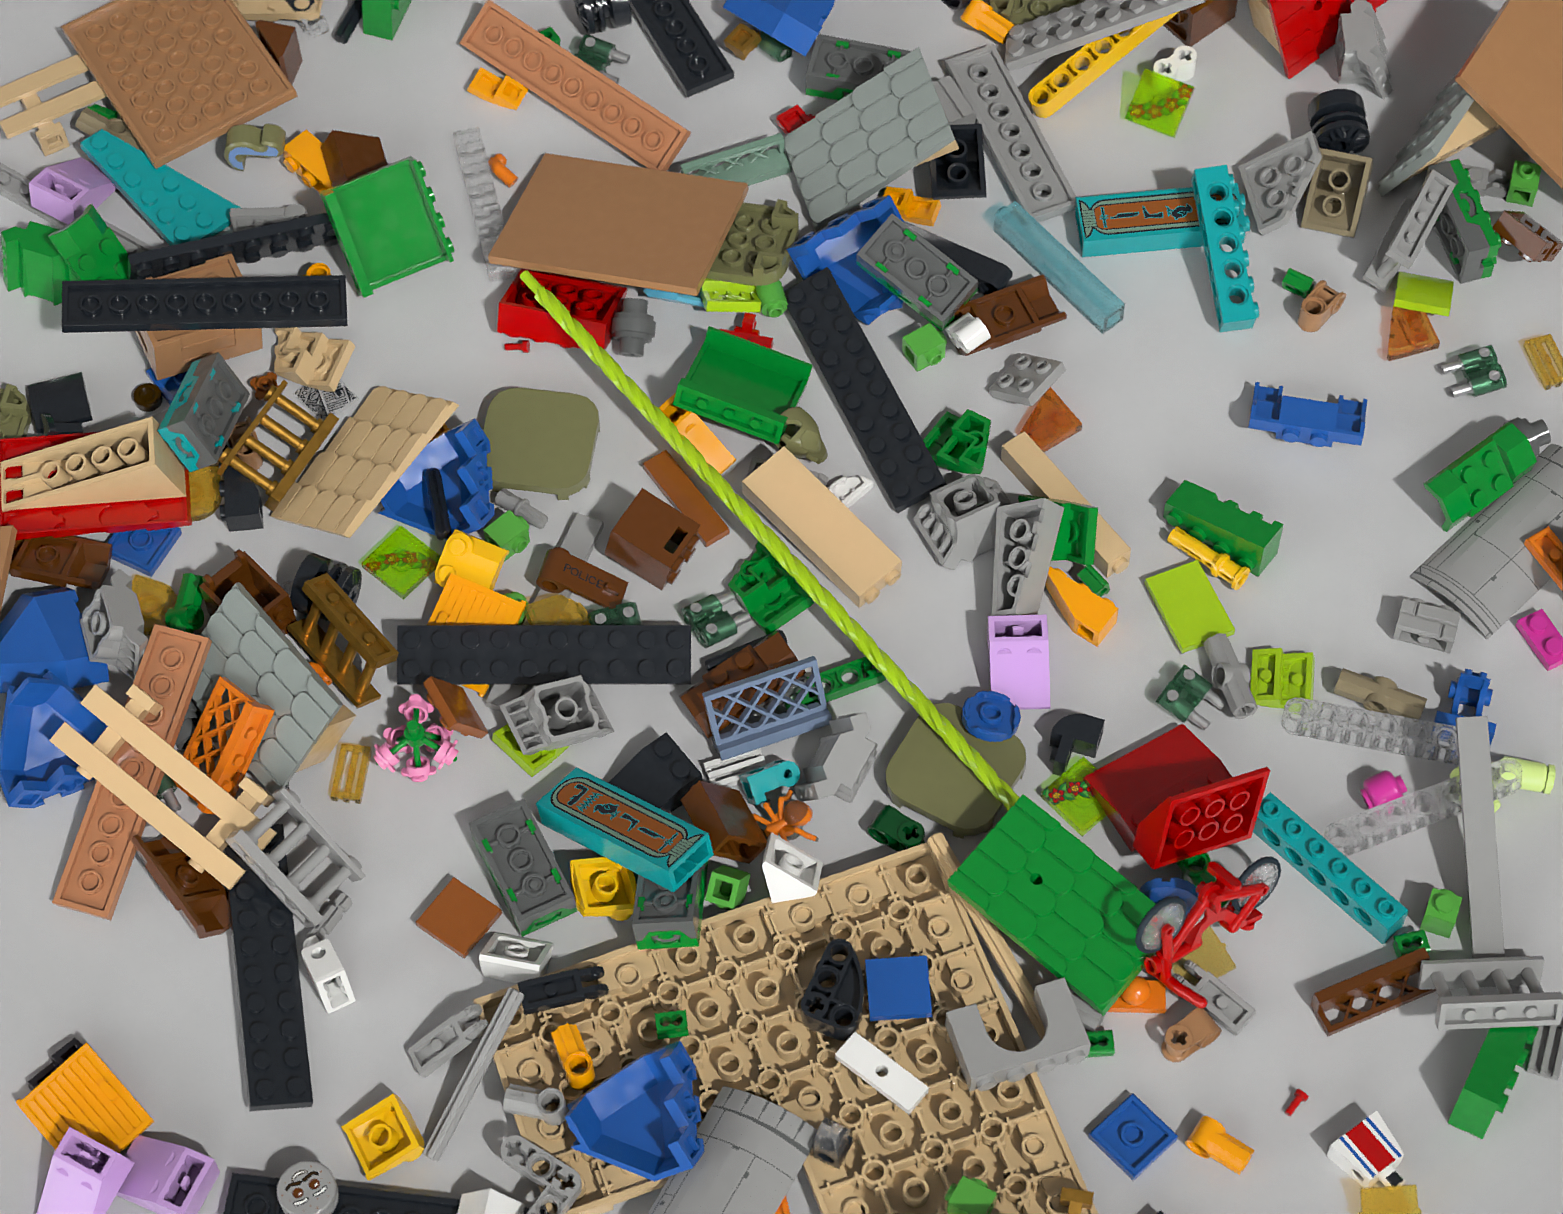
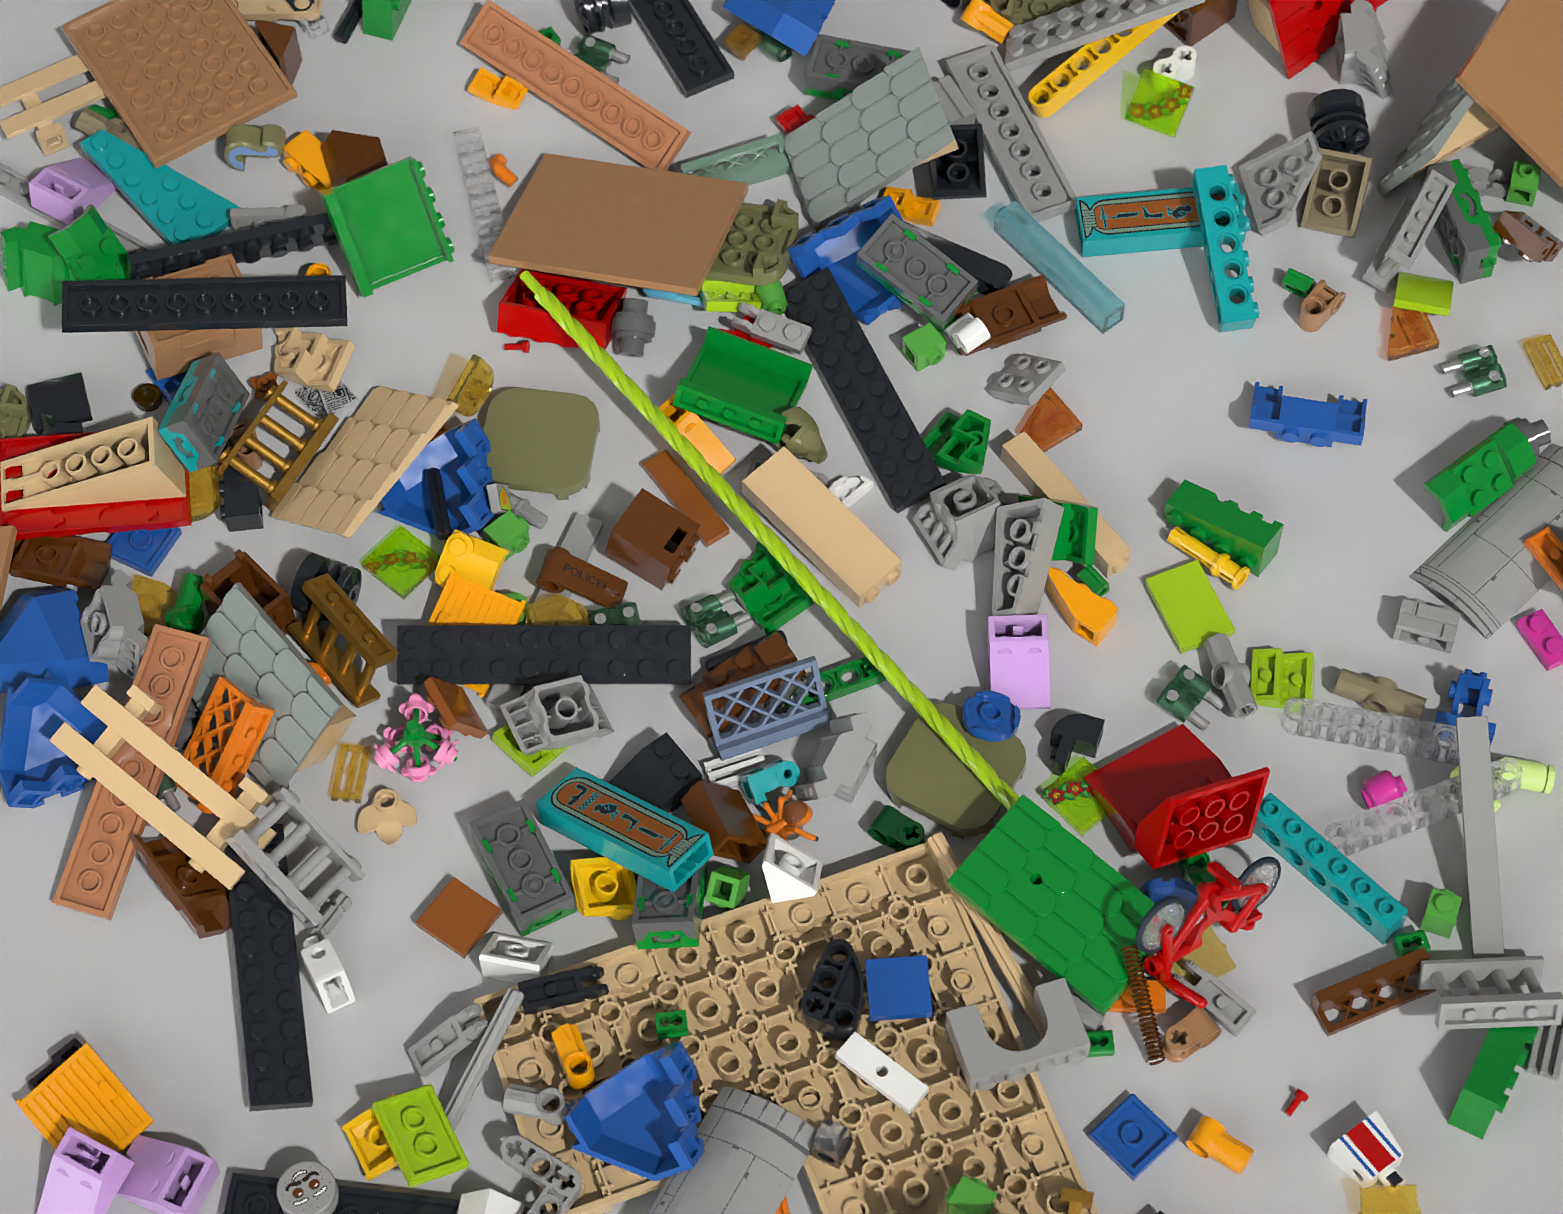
(386, 820): none -> tan plate
(420, 1135): none -> lime tile
(473, 386): none -> clear yellow tile
(499, 498): none -> light grey tile
(773, 328): none -> light grey hinge
(1150, 1043): none -> reddish brown piece

